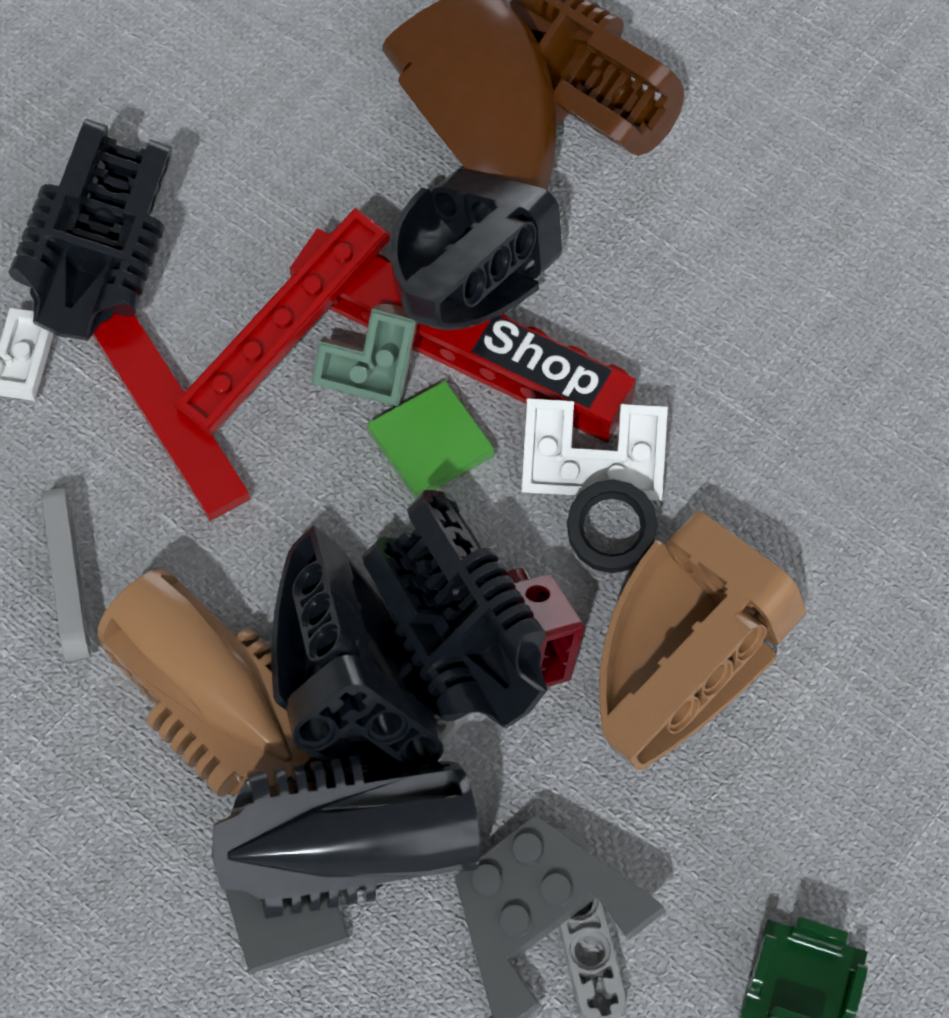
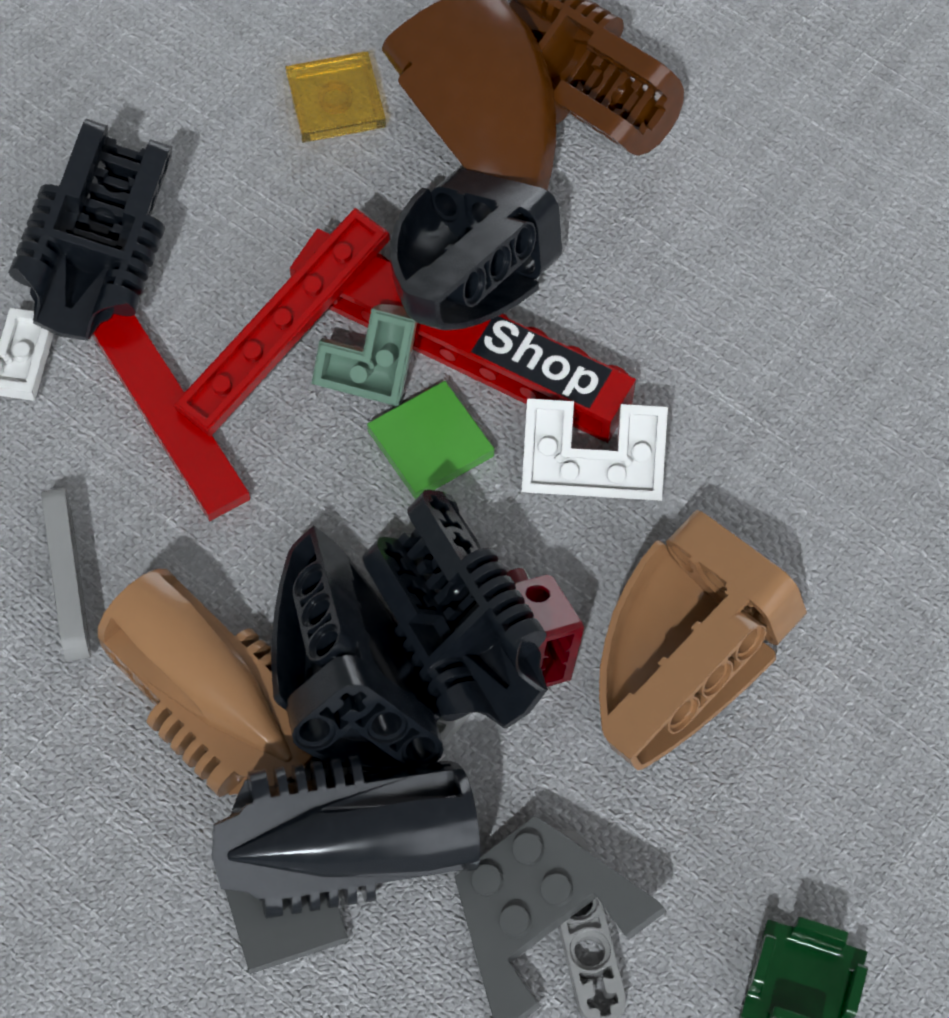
(335, 97): none -> clear yellow tile
(603, 491): black tyre -> none

